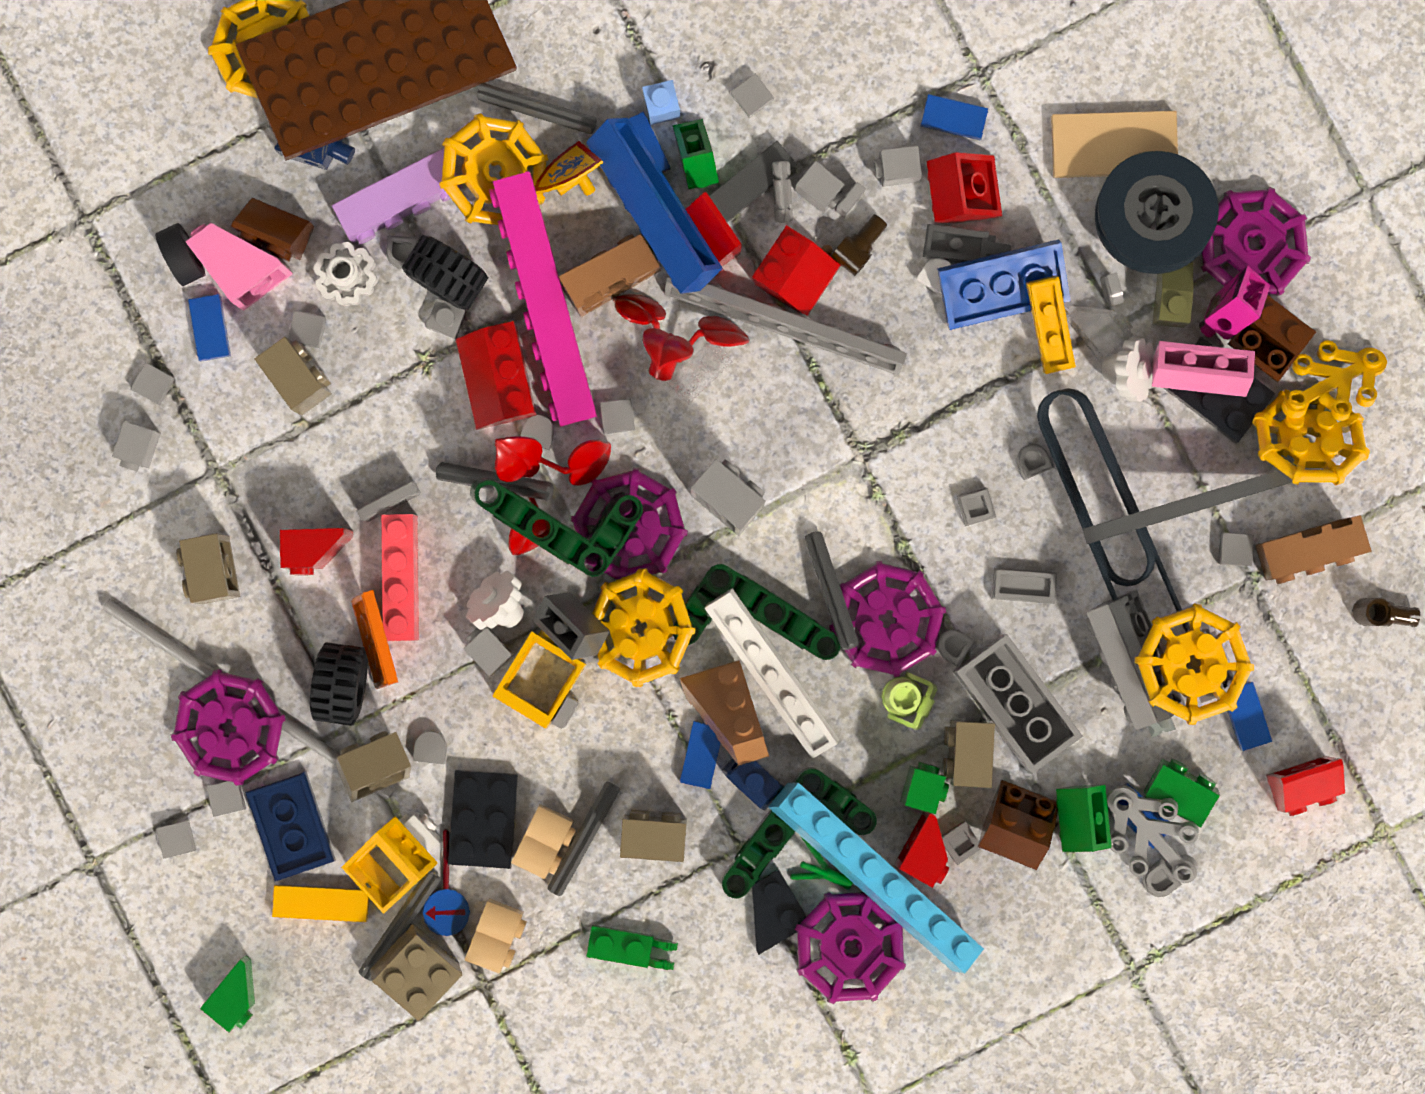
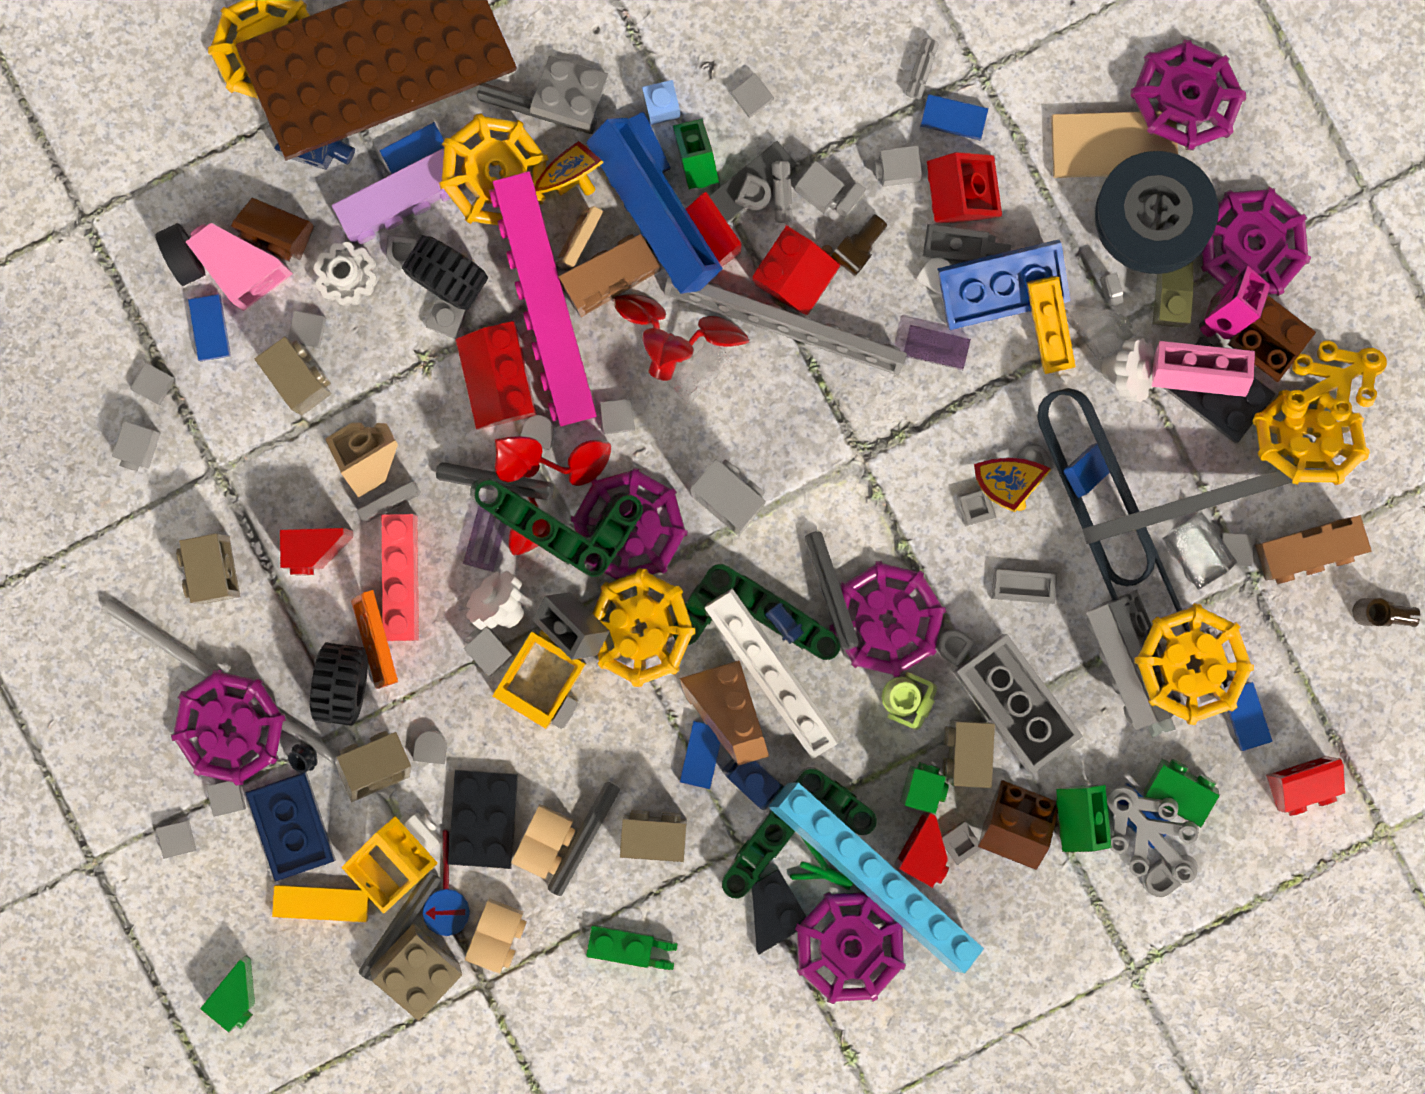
(303, 758): none -> black plate
(363, 454): none -> tan slope
(412, 148): none -> blue tile
(473, 539): none -> clear purple tile
(569, 93): none -> light grey plate
(578, 237): none -> tan tile
(754, 193): none -> light grey tile
(785, 623): none -> dark blue pin
(922, 68): none -> light grey axle
(936, 347): none -> clear purple tile
(1009, 480): none -> shield
(1086, 470): none -> blue tile
(1176, 106): none -> magenta plate
(1199, 550): none -> clear brick

